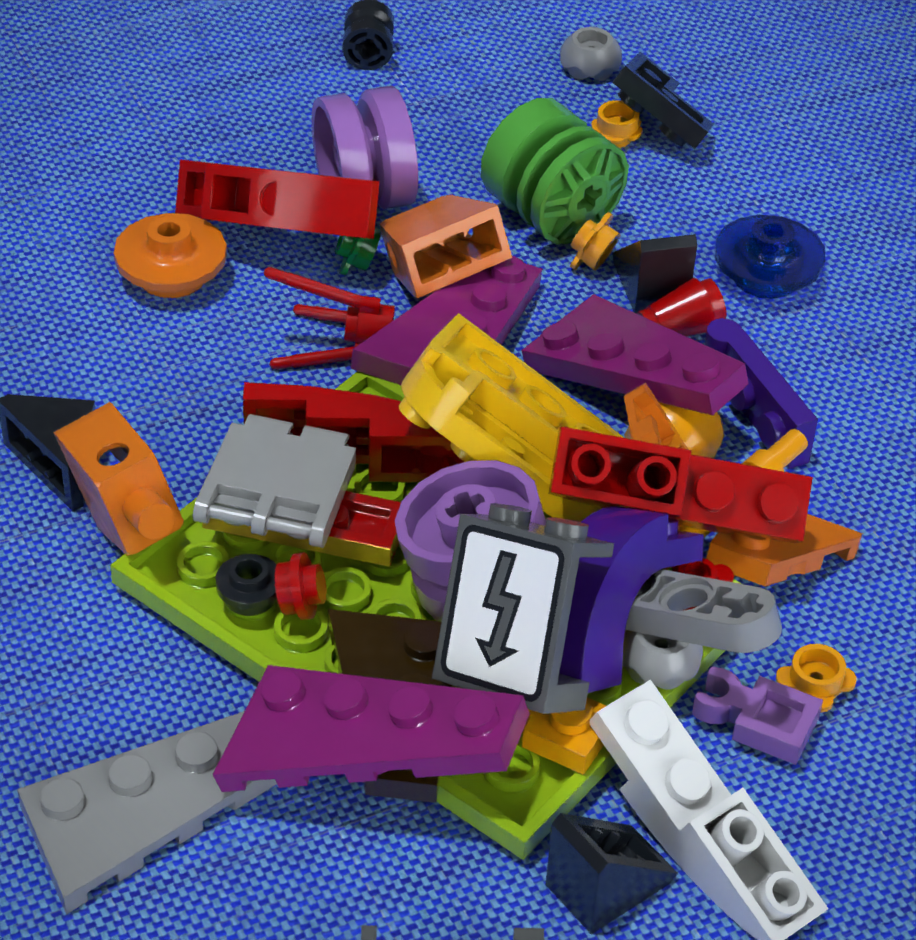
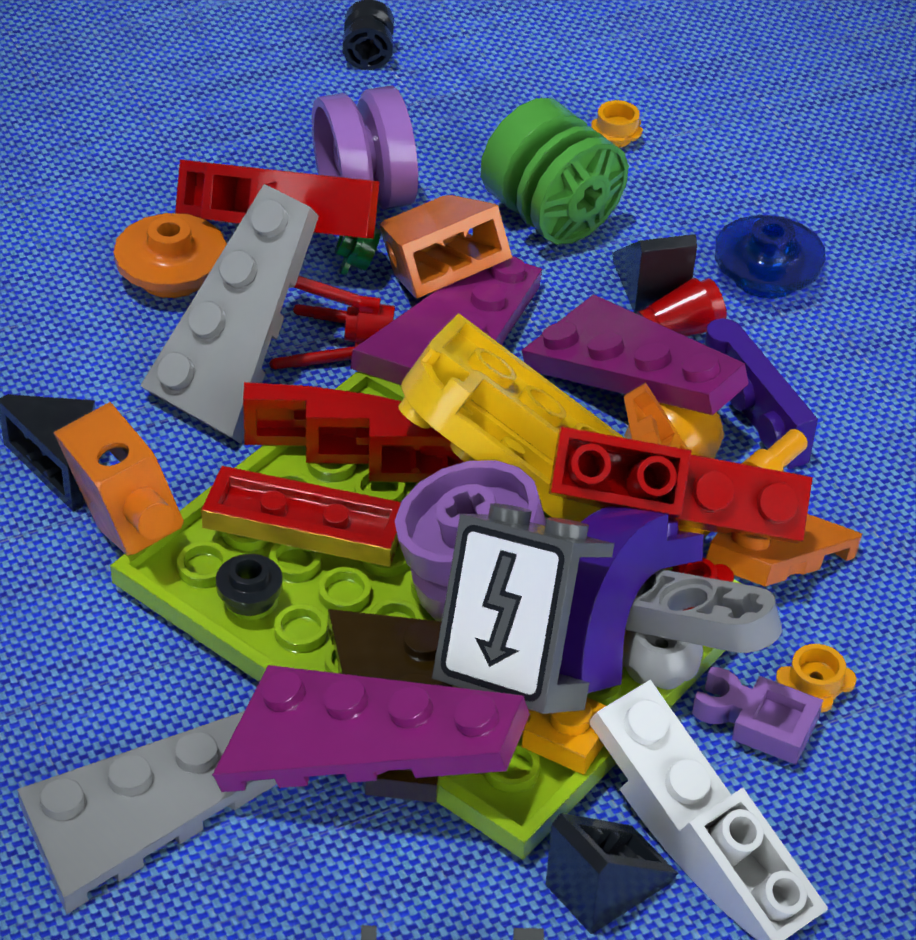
(235, 315): none -> light grey wing
(278, 479): light grey plate -> none
(300, 586): red plate -> none
(591, 54): light grey plate -> none
(594, 243): light orange plate -> none
(651, 88): black plate -> none

